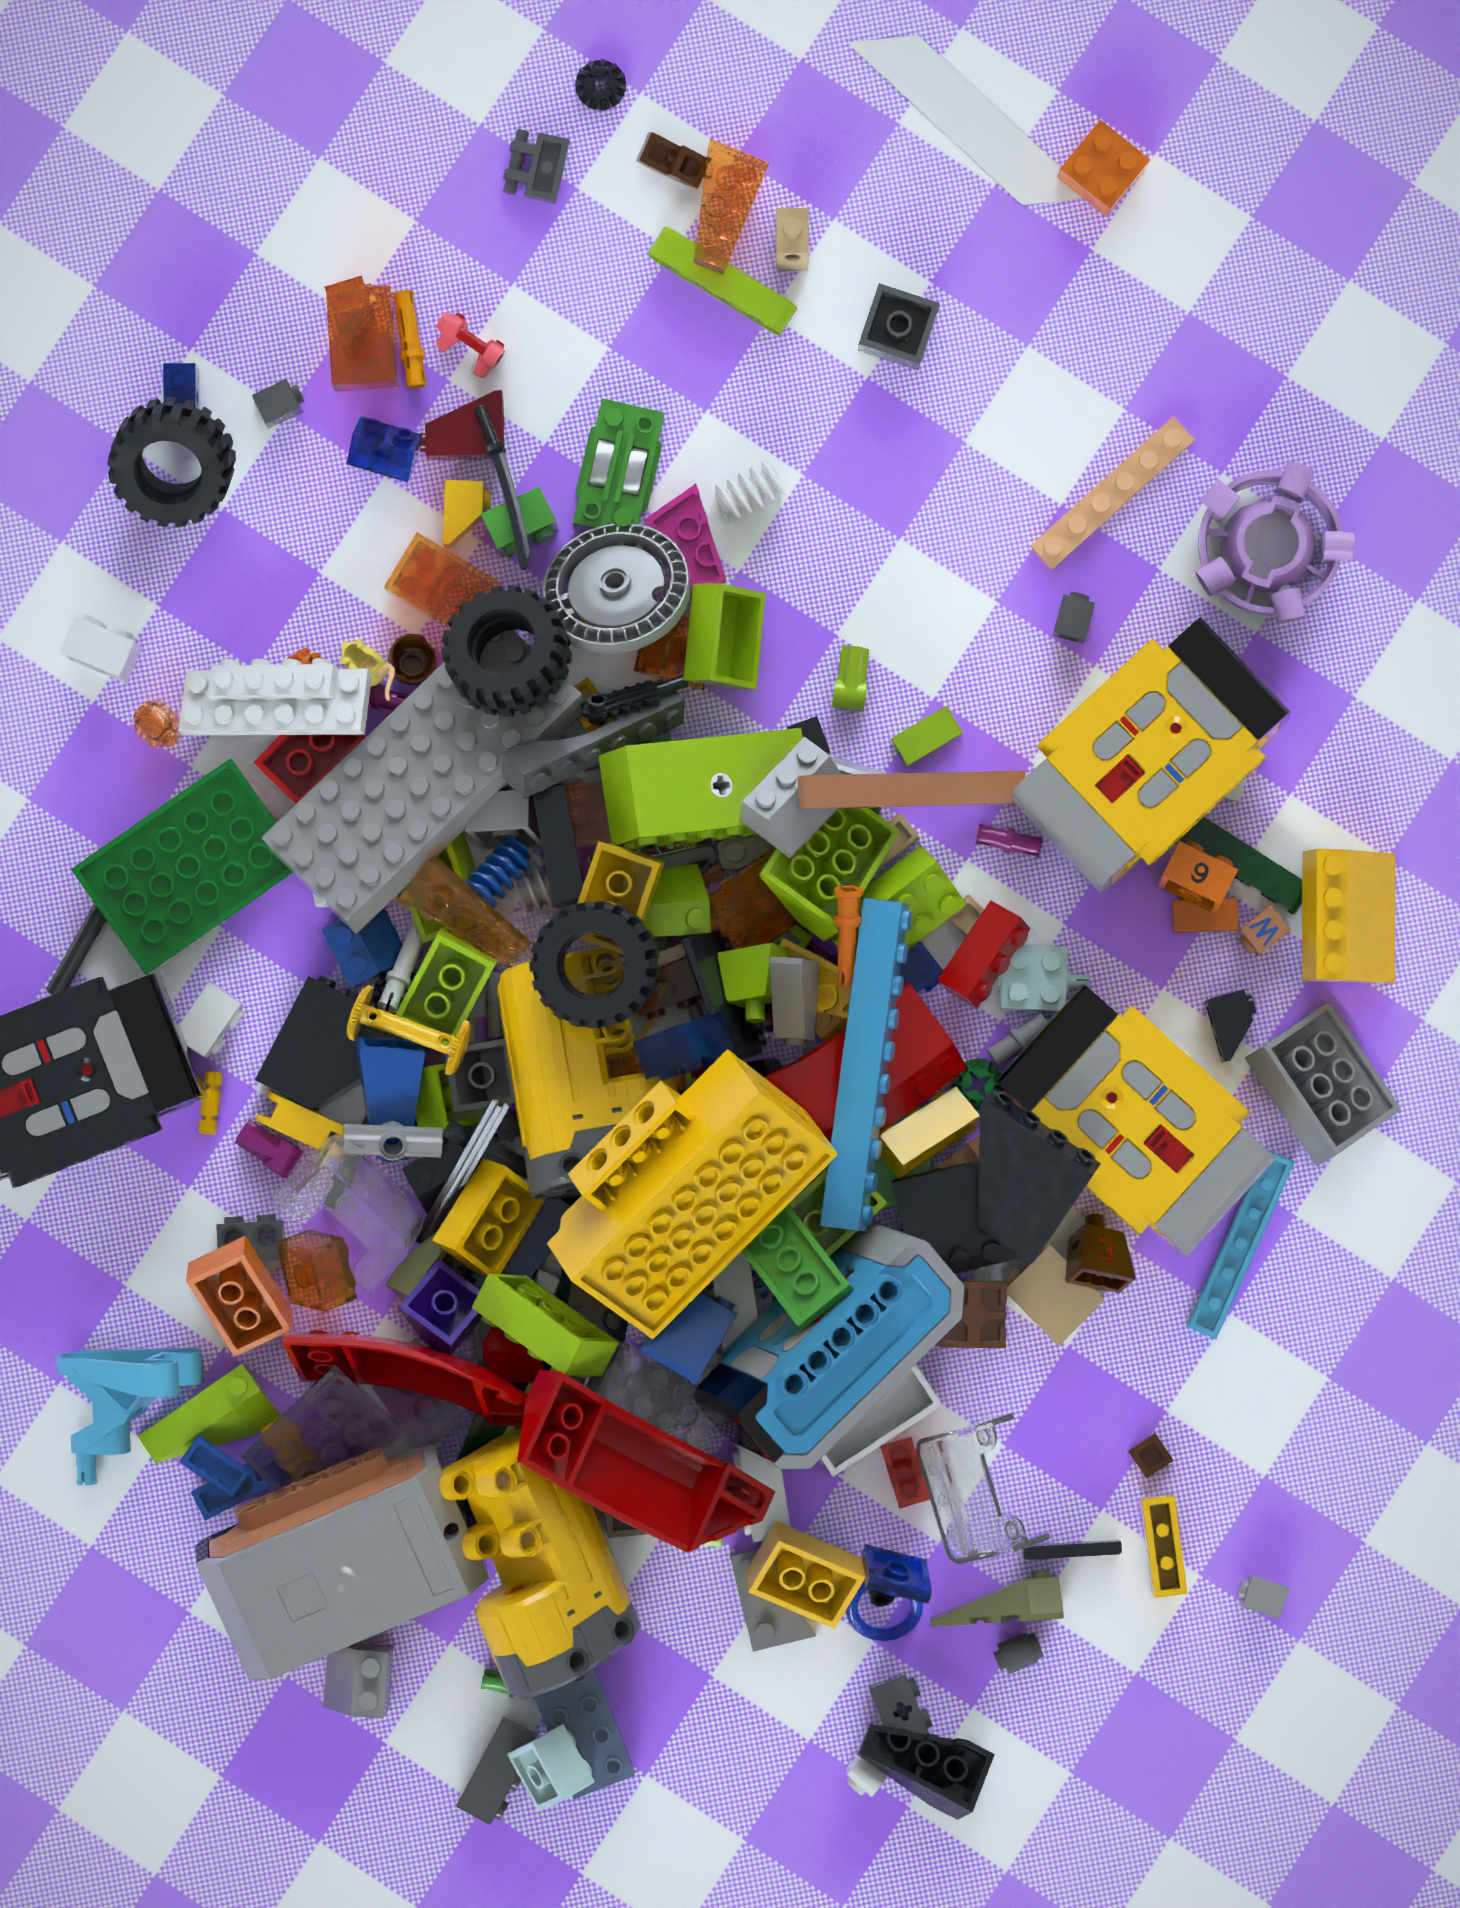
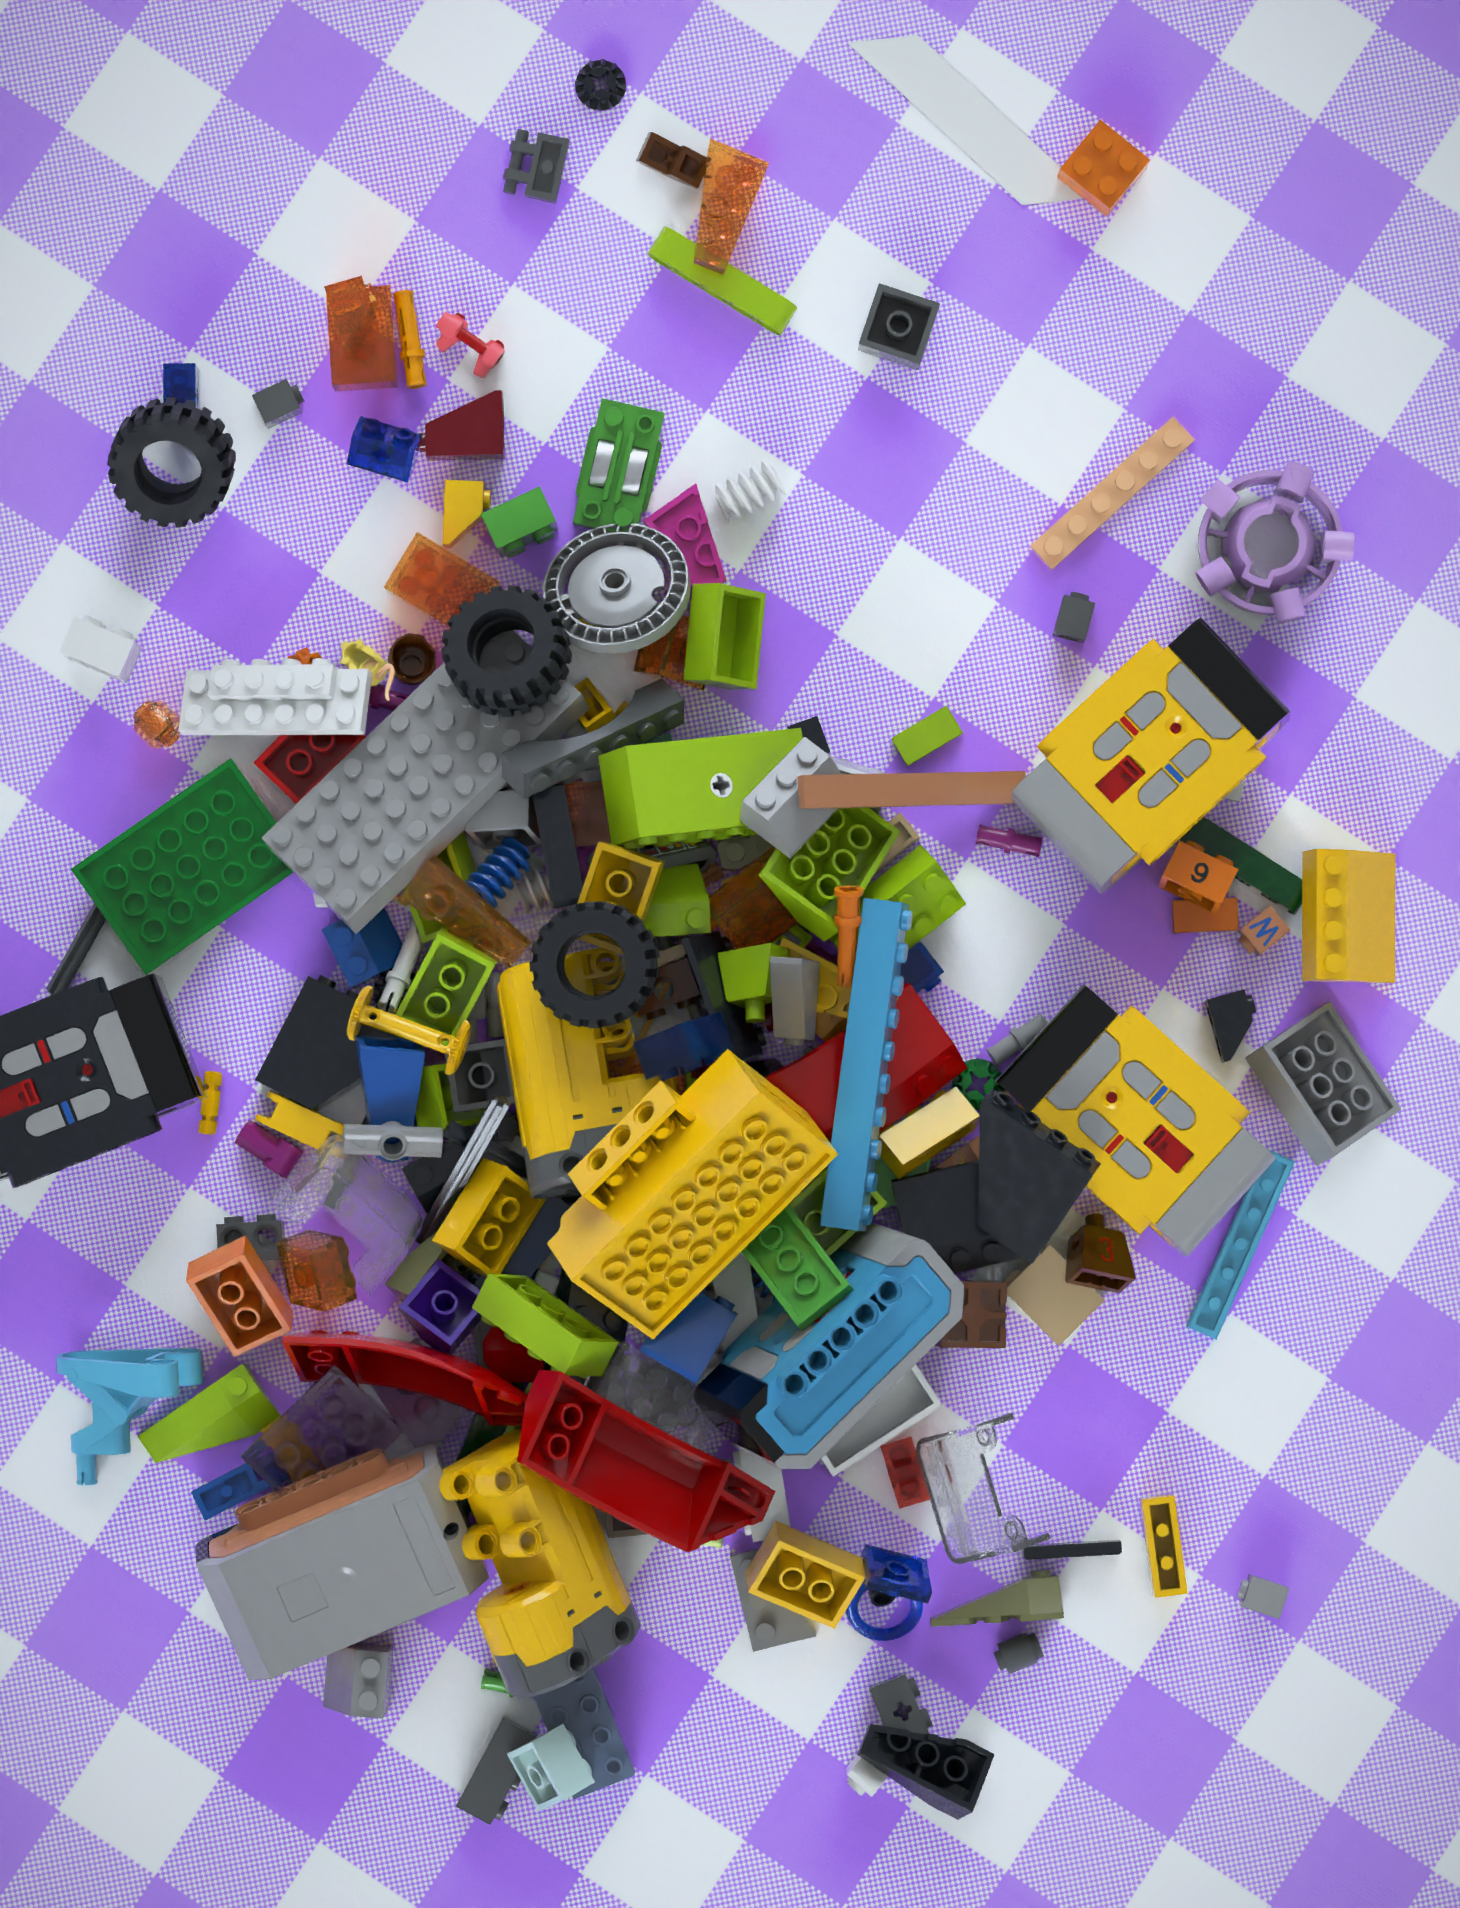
(209, 1020): white brick -> none
(215, 1466): blue plate -> none
(496, 451): black sword -> none
(603, 706): black piece -> none
(792, 238): tan torso -> none
(851, 686): lime piece -> none
(967, 915): tan tile -> none
(984, 954): red brick -> none
(1038, 979): light aqua plate -> none
(1150, 1455): reddish brown tile -> none

